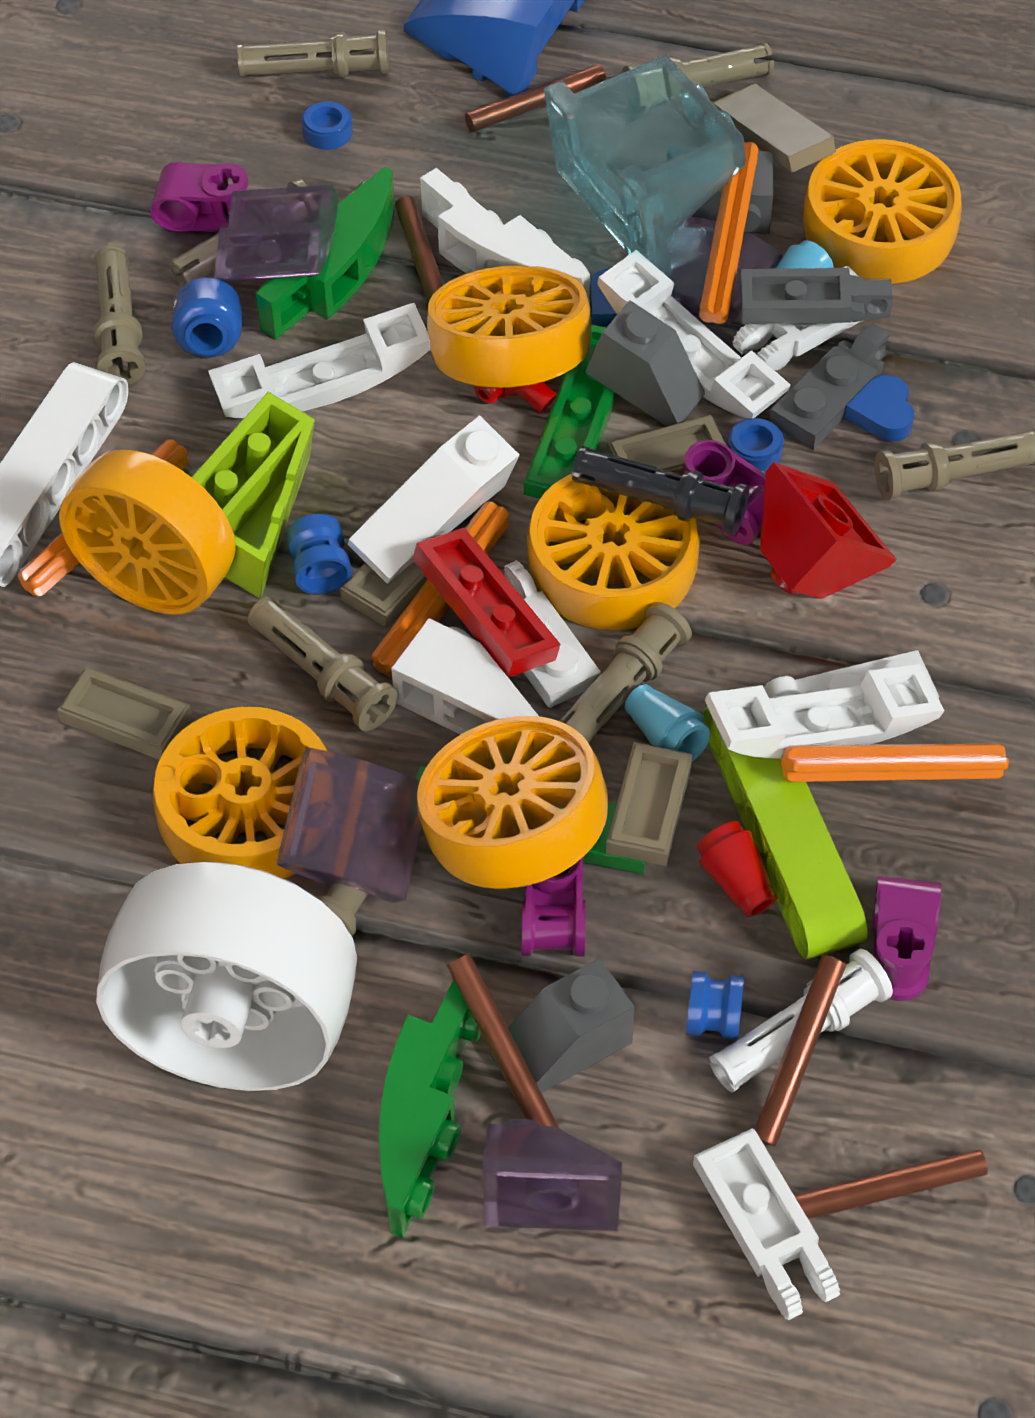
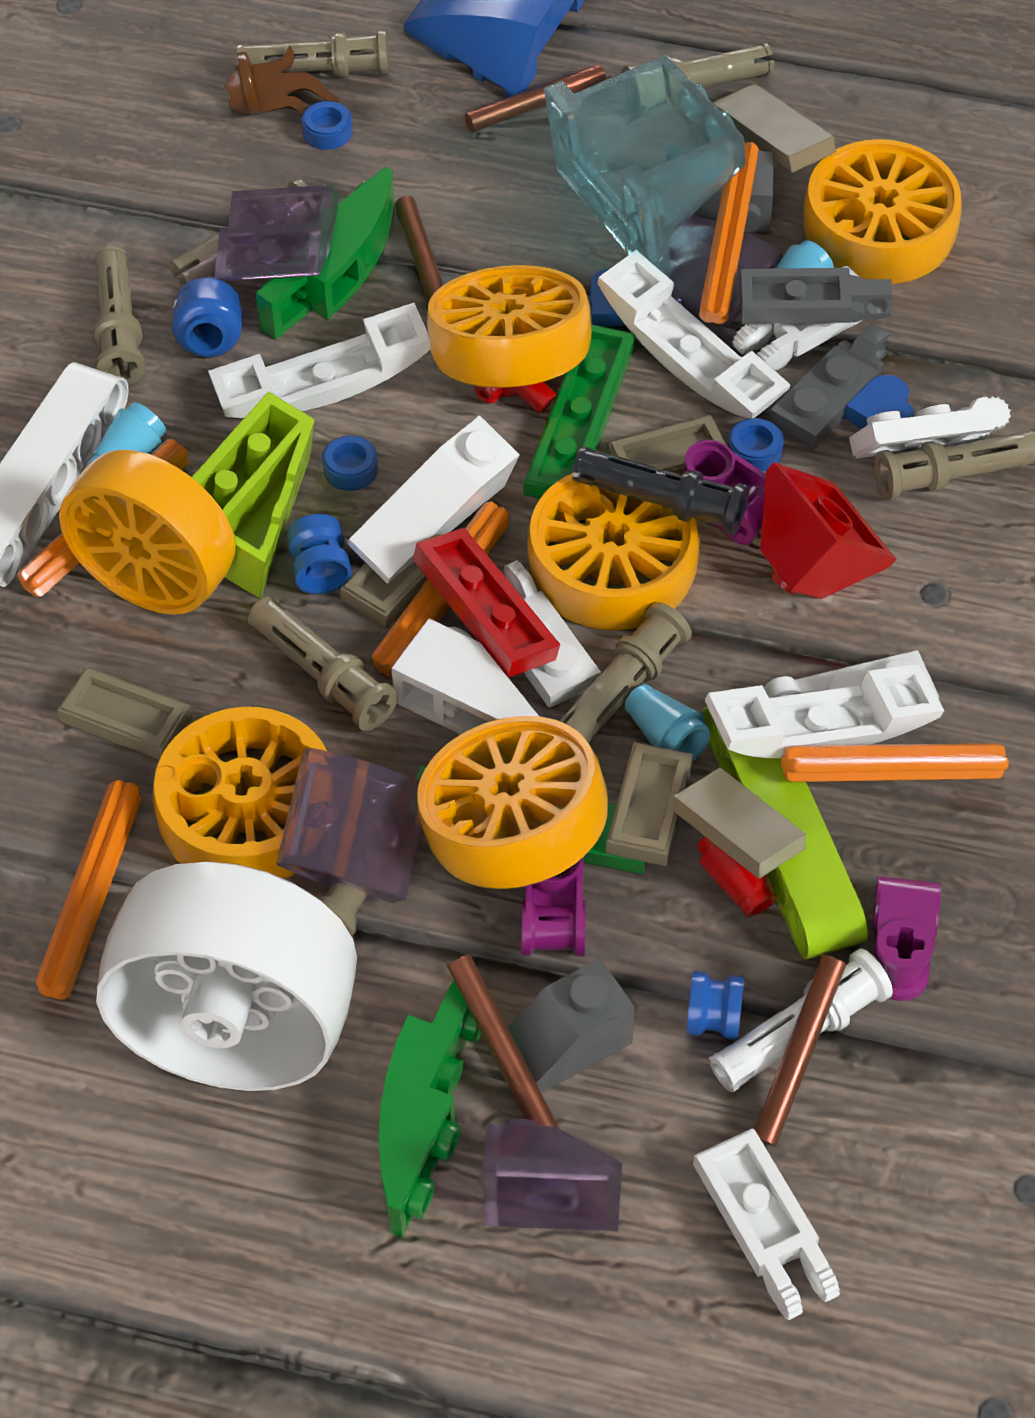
(88, 890): none -> orange axle
(132, 429): none -> medium azure cone
(196, 196): magenta piece -> none
(266, 87): none -> reddish brown piece
(350, 463): none -> blue tile
(478, 238): white slope -> none
(646, 365): dark grey slope -> none
(739, 822): none -> dark tan tile
(892, 1184): copper bar -> none
(932, 423): none -> white hinge

